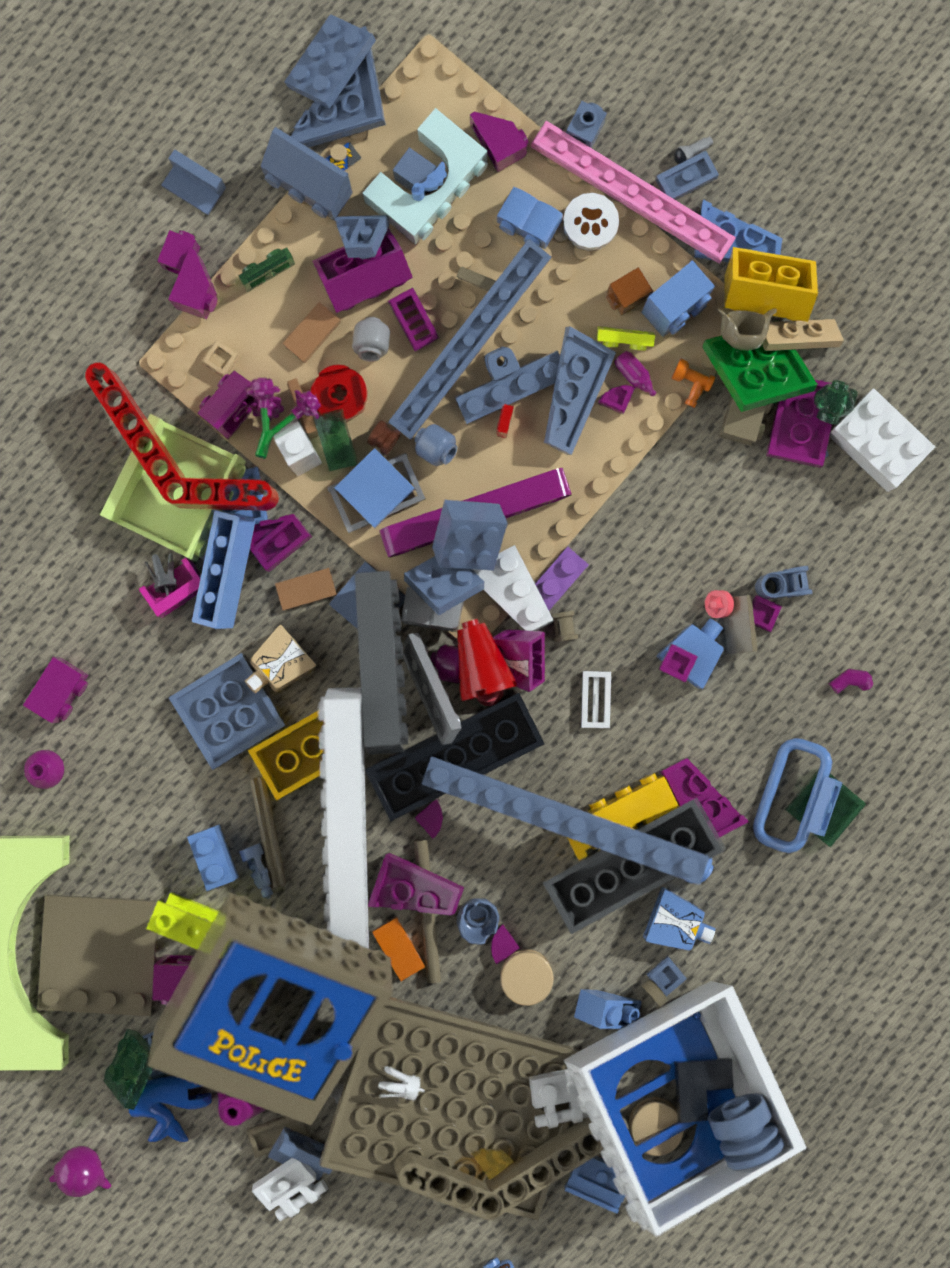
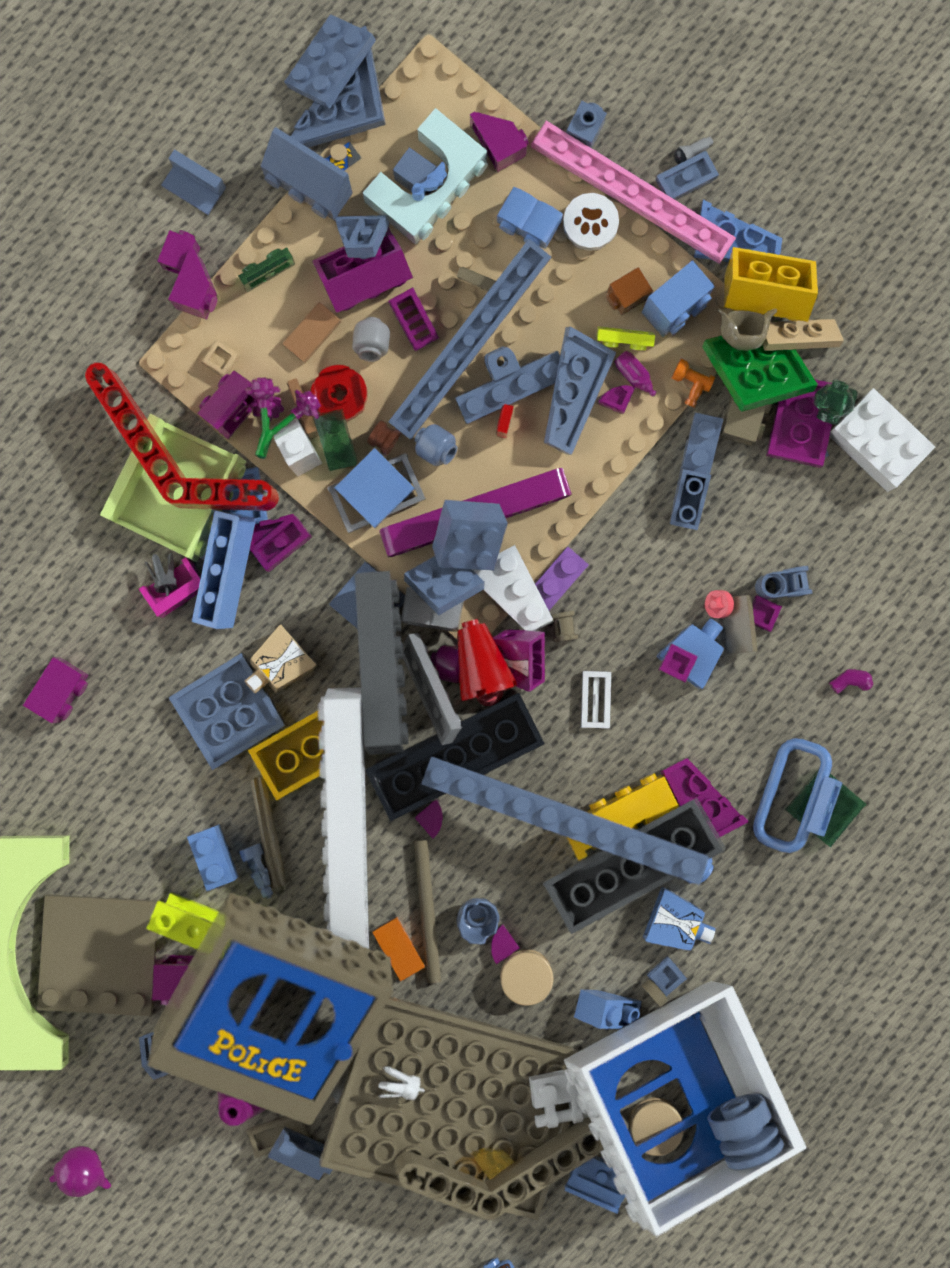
(44, 769): magenta brick -> none
(129, 1069): clear green plate -> none
(170, 1091): blue piece -> none
(286, 1181): white plate -> none
(306, 589): medium nougat tile -> none
(413, 888): magenta wing -> none
(693, 1081): black tile -> none
(695, 471): none -> sand blue slope

